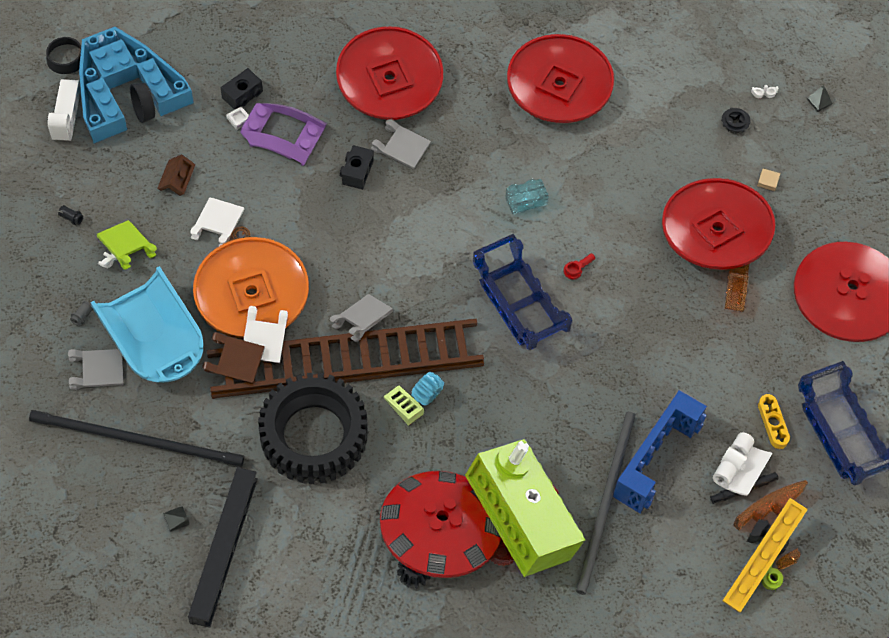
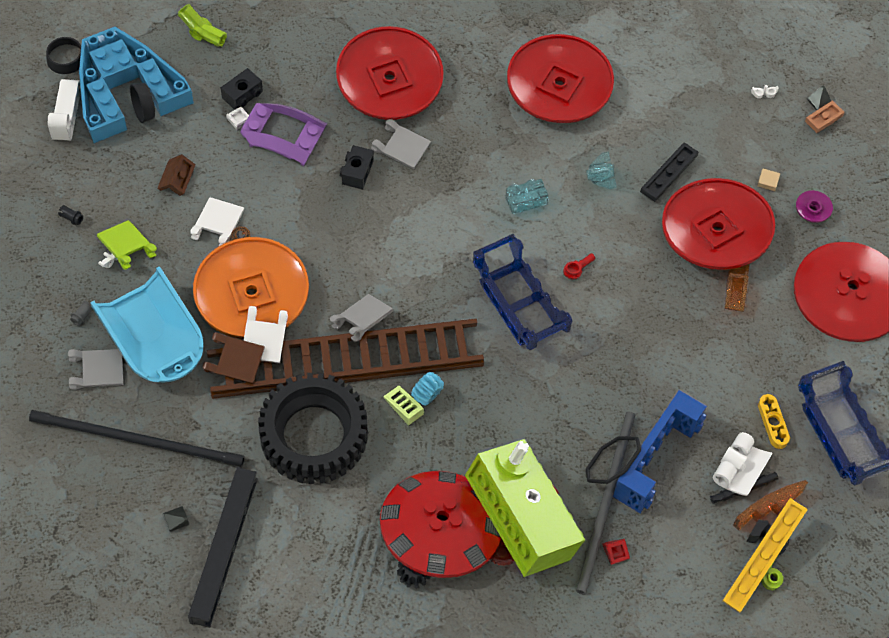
(200, 27): none -> lime piece
(601, 171): none -> clear light blue brick
(616, 551): none -> red slope
(621, 472): none -> black piece
(669, 172): none -> black plate
(733, 114): black gear -> none
(788, 559): clear orange tile -> none
(814, 200): none -> magenta dish
(824, 116): none -> nougat plate

